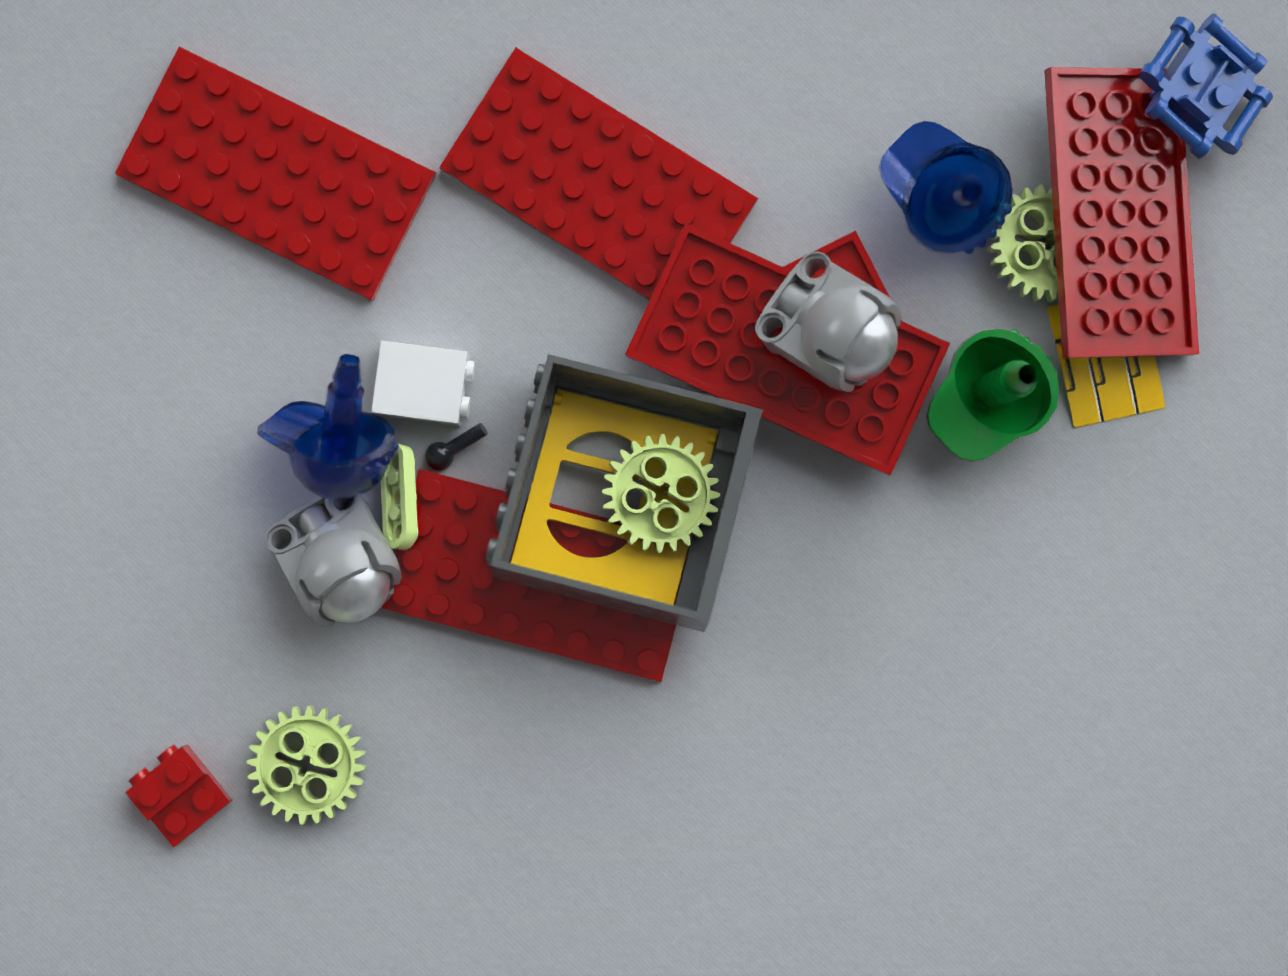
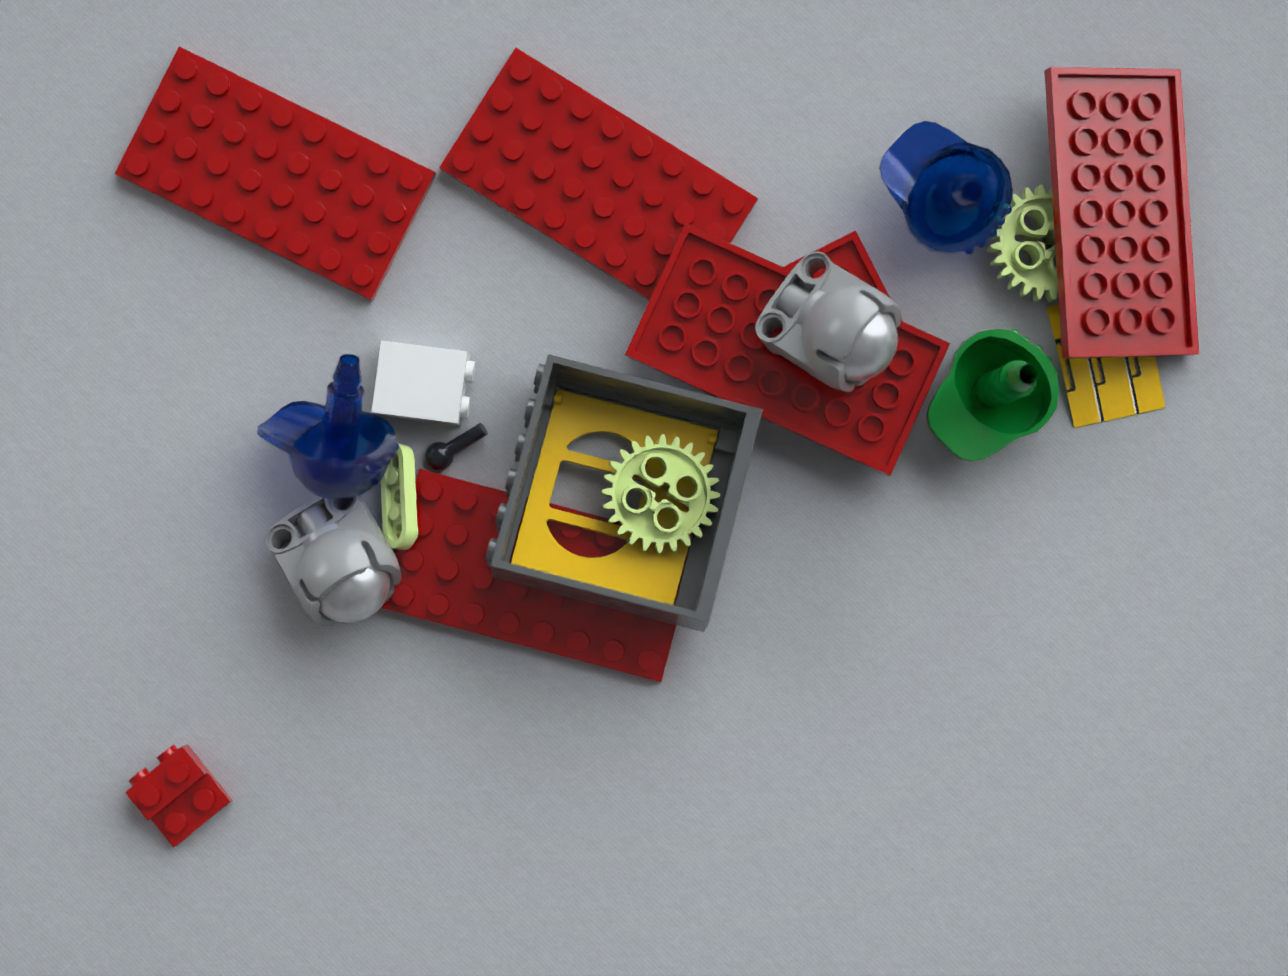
(297, 796): yellowish green gear -> none
(1205, 85): blue brick -> none

